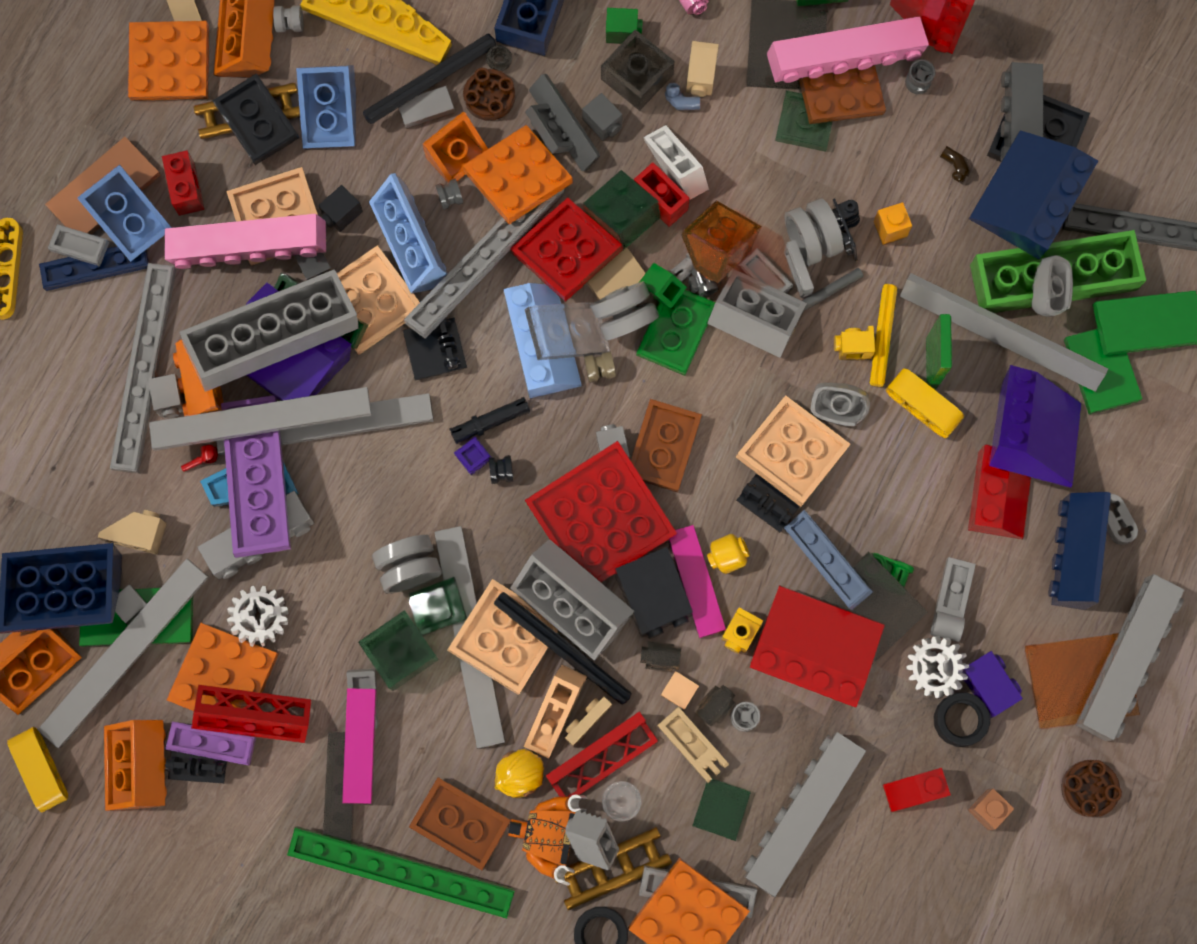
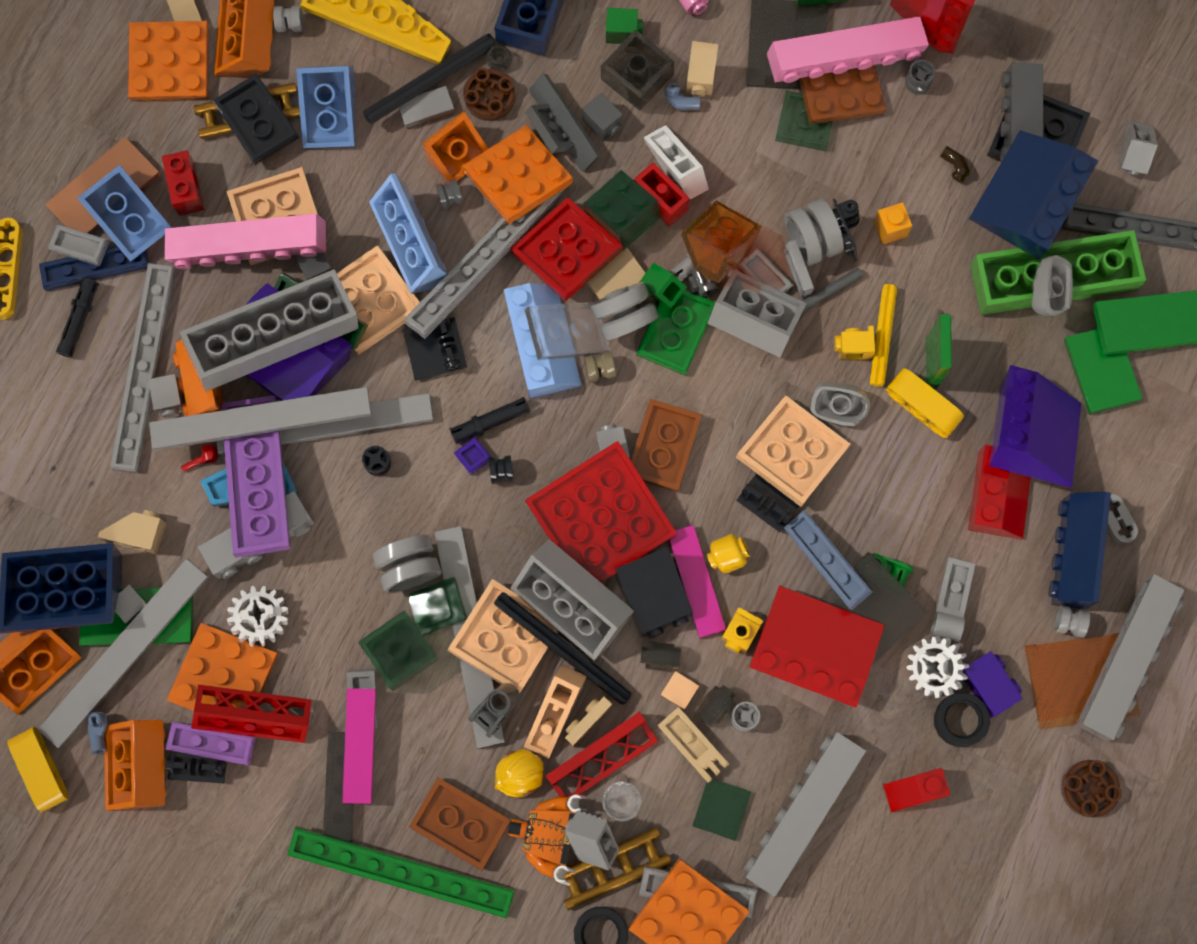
(80, 308): none -> black pin
(96, 730): none -> sand blue arm
(340, 208): black brick -> none
(373, 457): none -> black wheel
(492, 711): none -> dark grey piece
(991, 809): nougat brick -> none
(1004, 332): light grey tile -> none
(1074, 622): none -> light grey wheel
(1138, 148): none -> light grey slope

